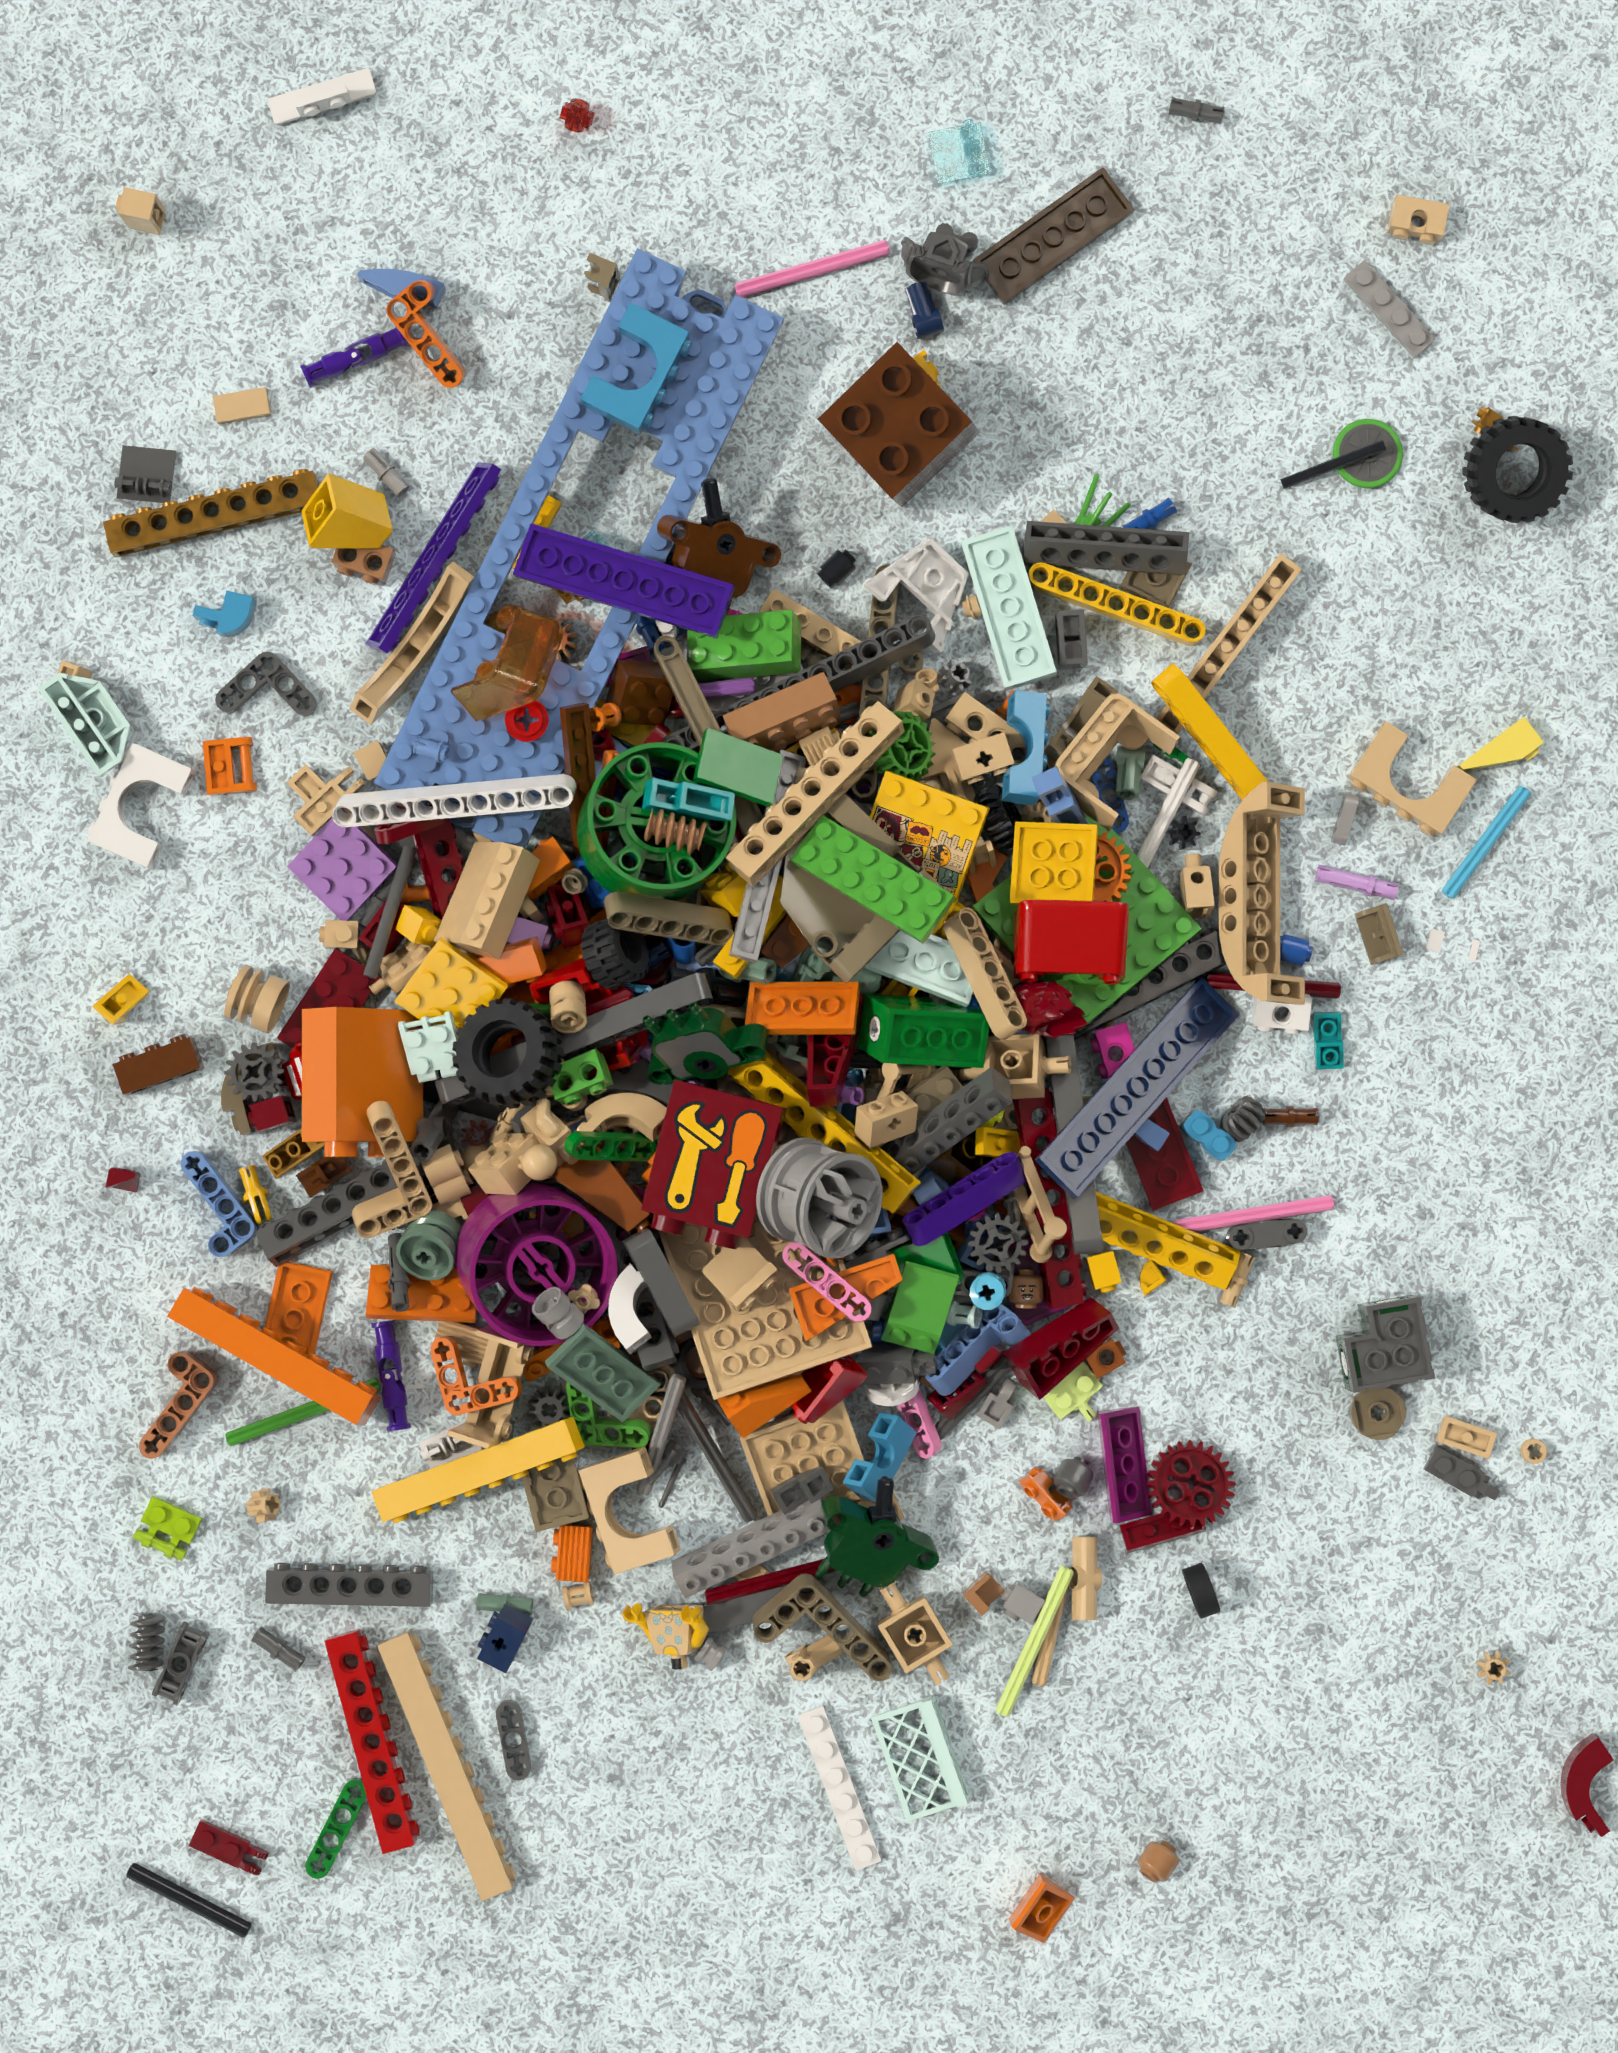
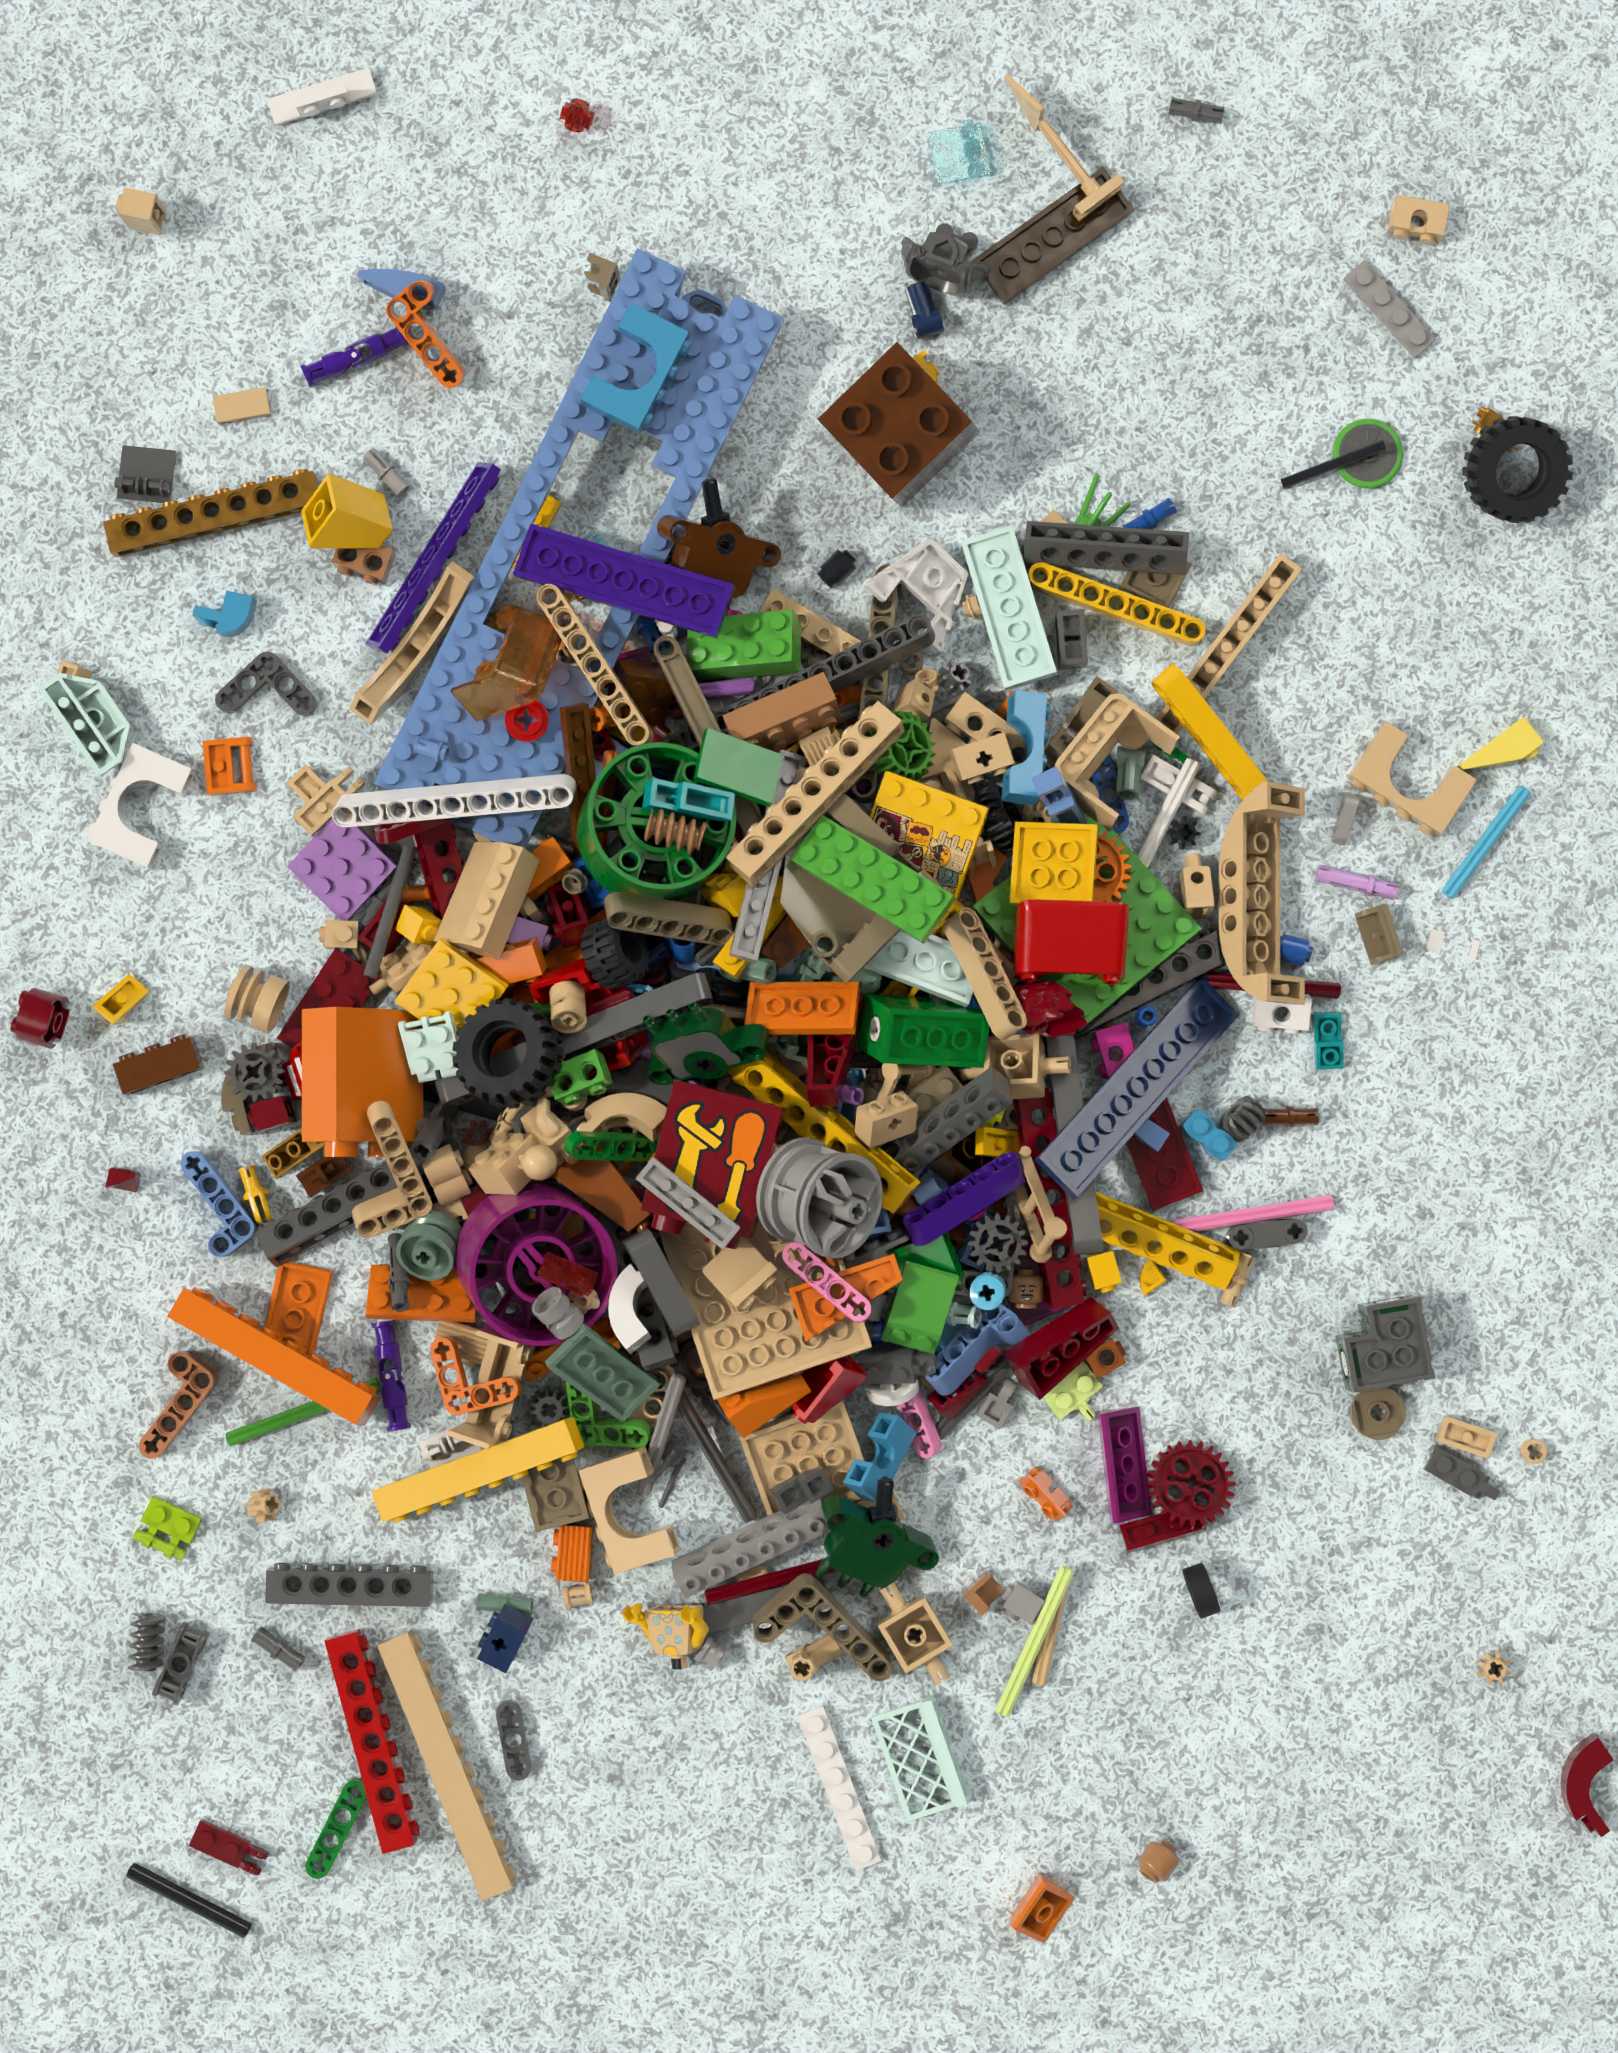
(40, 1017): none -> dark red brick
(371, 759): tan panel -> none
(577, 1278): none -> clear red hinge
(588, 654): none -> tan beam
(688, 1203): none -> light grey plate
(812, 269): bright pink axle -> none
(1073, 1477): dark grey head -> none
(1086, 1578): tan piece -> none
(1095, 193): none -> tan piece
(1142, 1022): none -> blue pin

